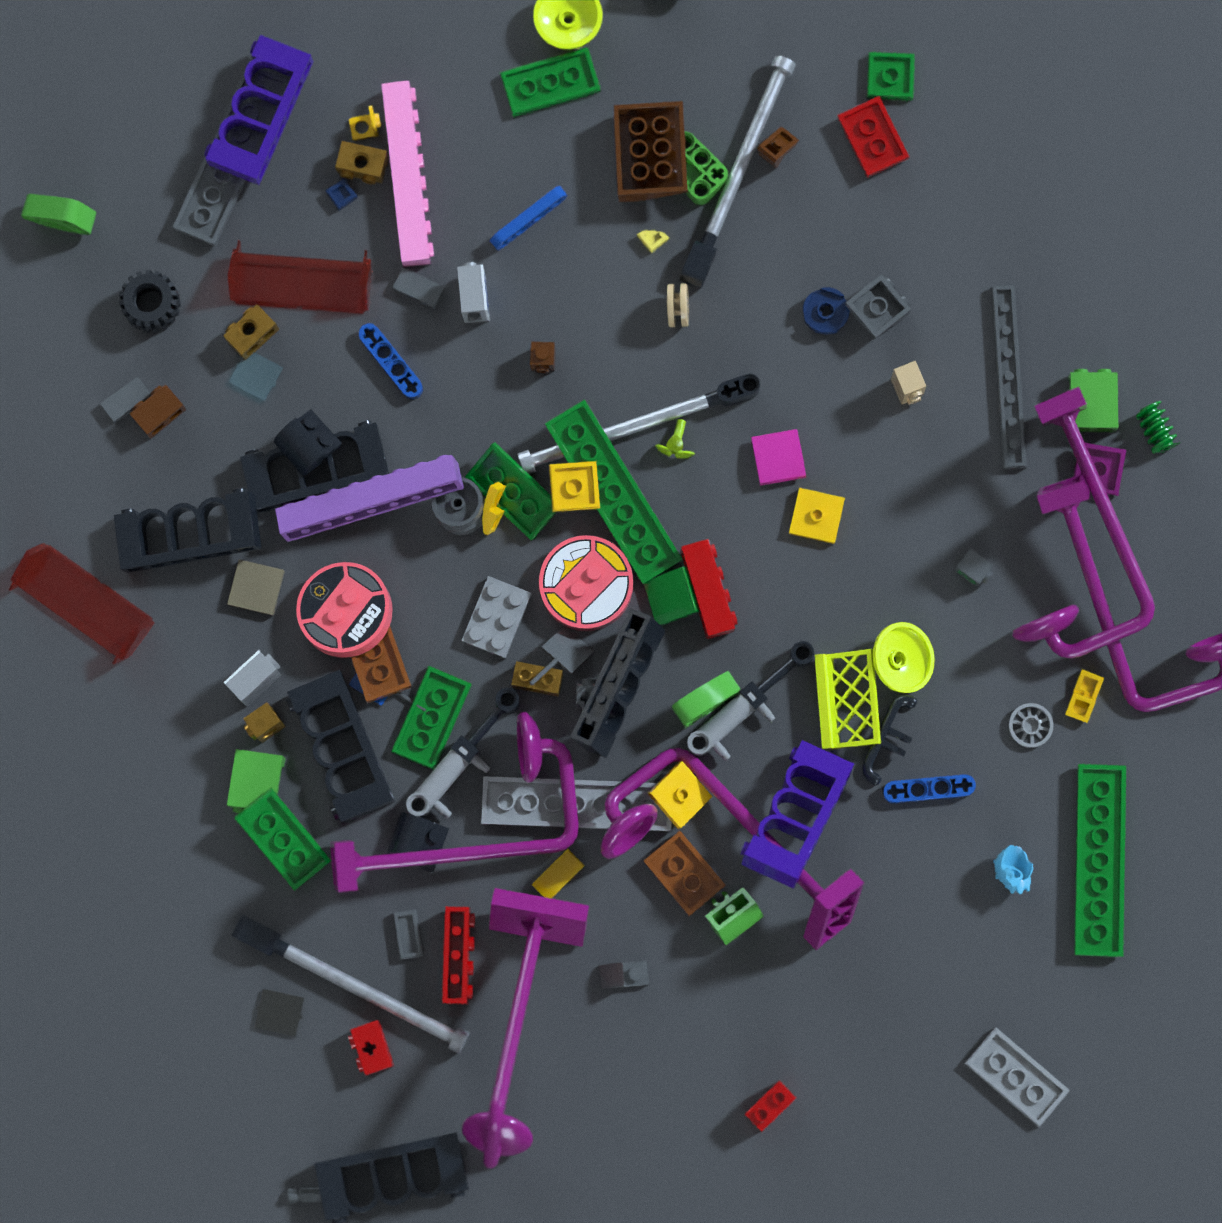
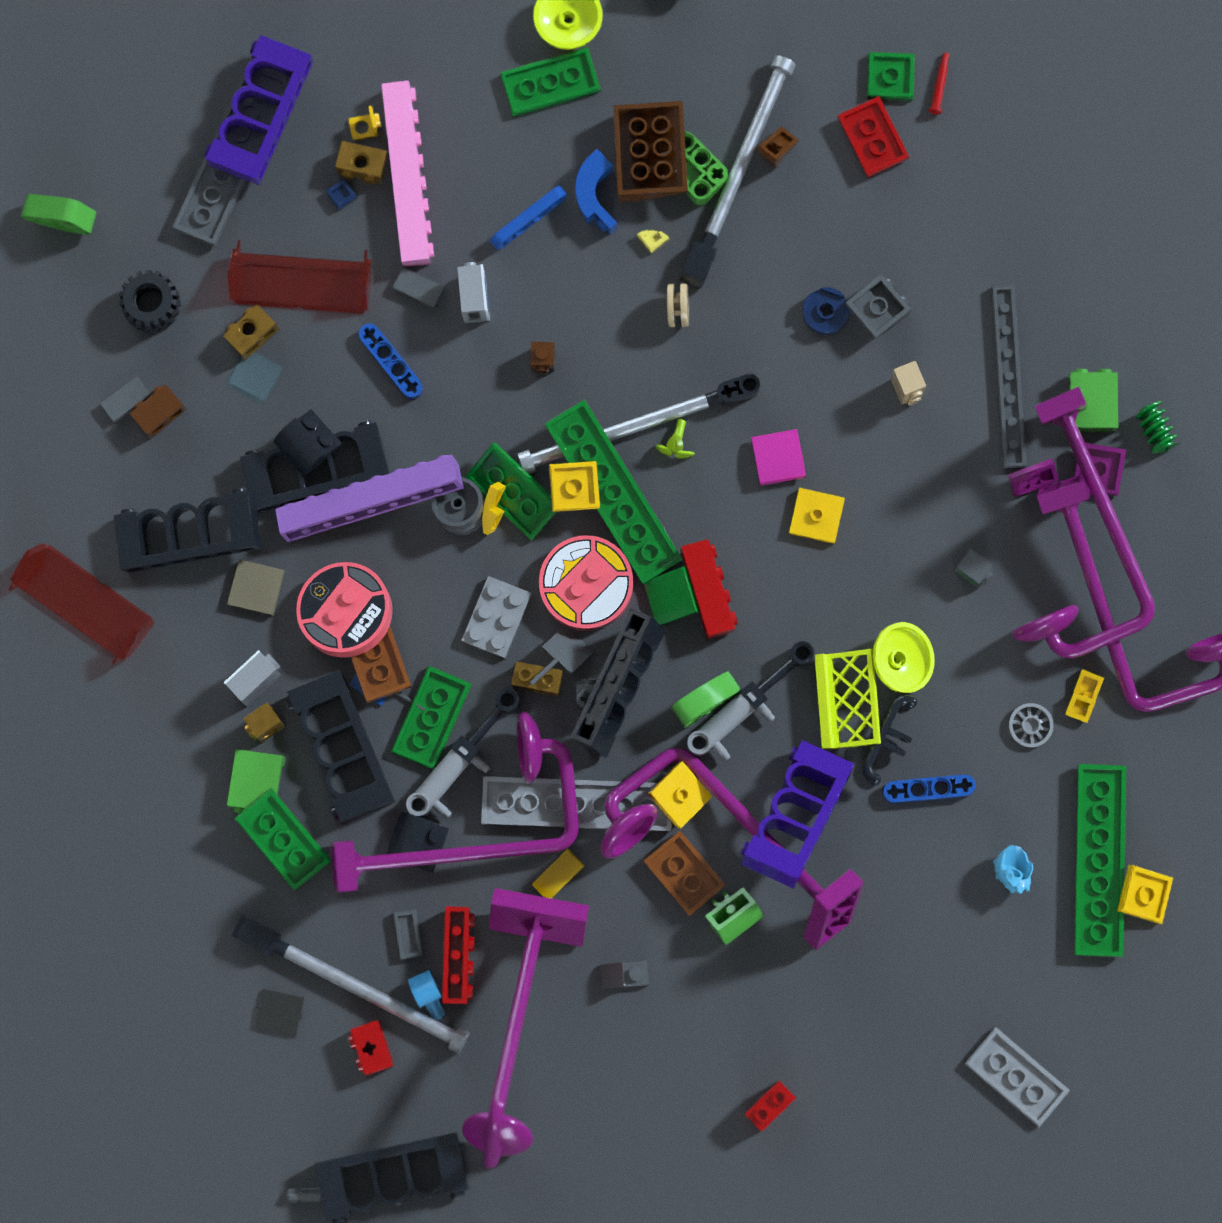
(427, 993): none -> dark azure beam
(588, 179): none -> blue arch
(940, 84): none -> red piece
(1033, 477): none -> magenta plate
(1145, 894): none -> yellow plate

